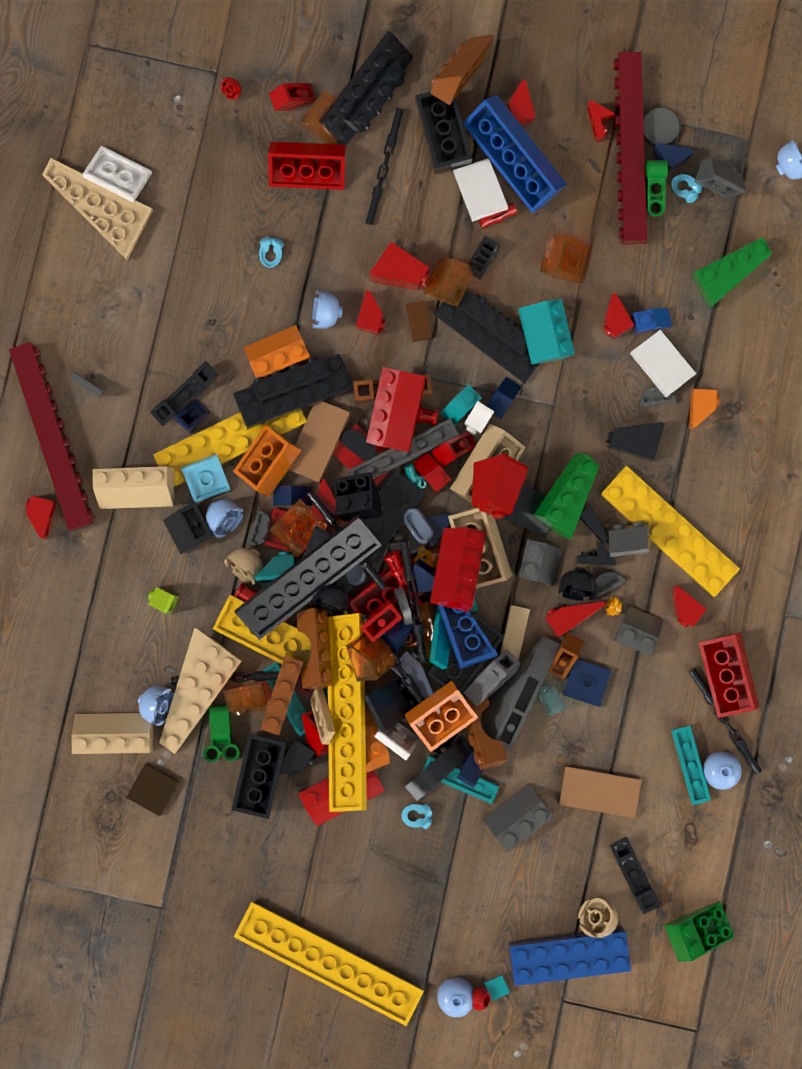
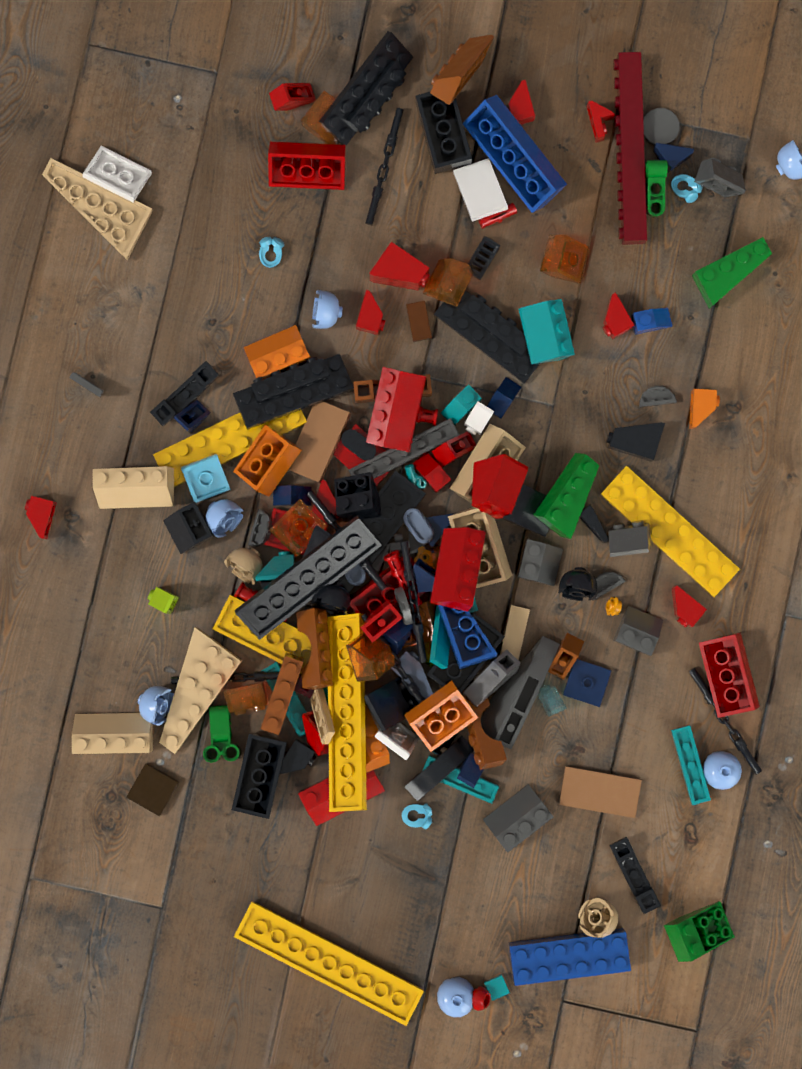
(51, 436): dark red brick -> none
(231, 88): red plate -> none
(567, 617): red slope -> none
(601, 557): black slope -> none
(663, 363): white tile -> none

